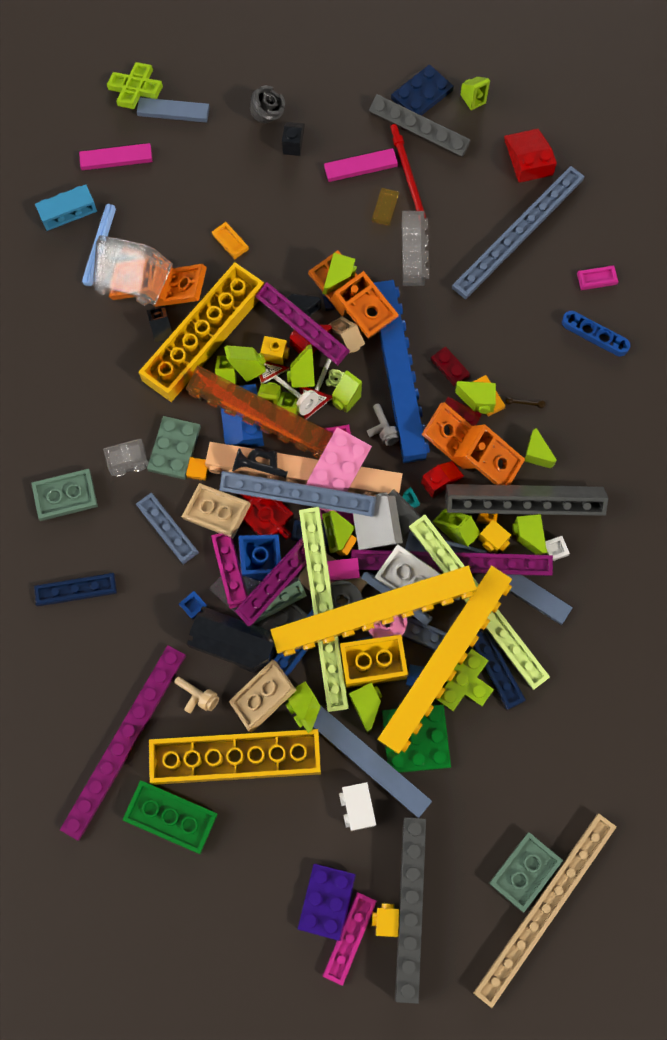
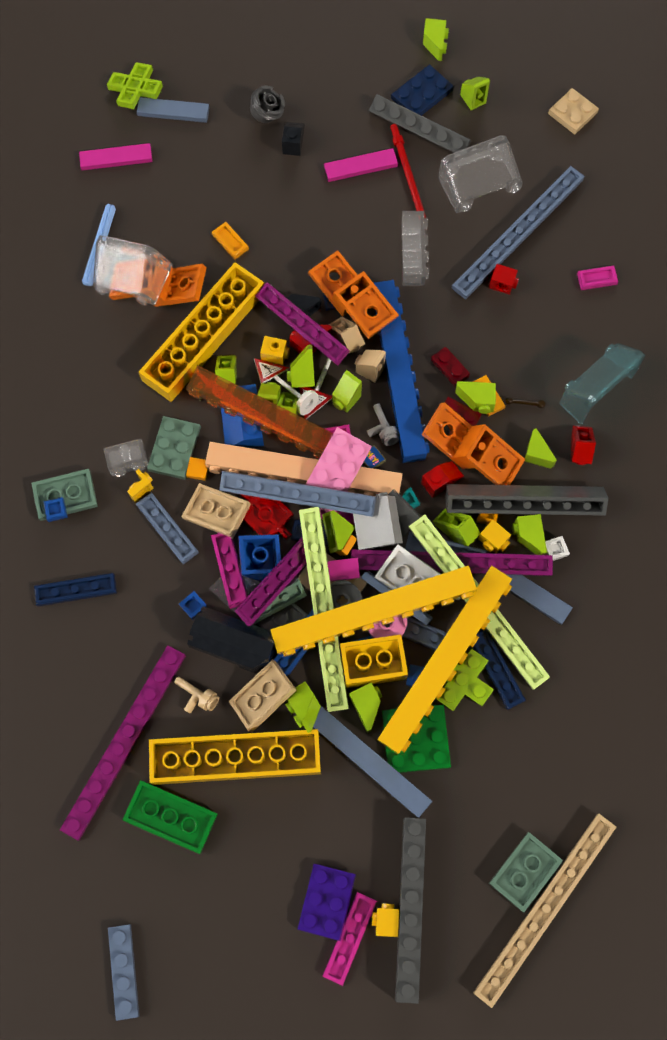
(55, 509): none -> blue tile
(66, 207): dark azure brick -> none
(123, 972): none -> sand blue plate
(141, 488): none -> yellow bracket
(159, 324): black slope -> none
(246, 361): lime slope -> none
(250, 462): black piece -> none
(332, 375): yellowish green plate -> none
(339, 272): lime slope -> none
(358, 807): white brick -> none
(371, 364): none -> tan slope
(374, 458): none -> tile
(385, 206): clear yellow tile -> none
(434, 35): none -> lime slope
(479, 172): none -> clear windscreen
(504, 279): none -> red brick
(530, 155): red slope -> none
(573, 111): none -> tan plate
(582, 445): none -> red slope
(597, 330): blue beam -> none
(600, 379): none -> clear light blue windscreen

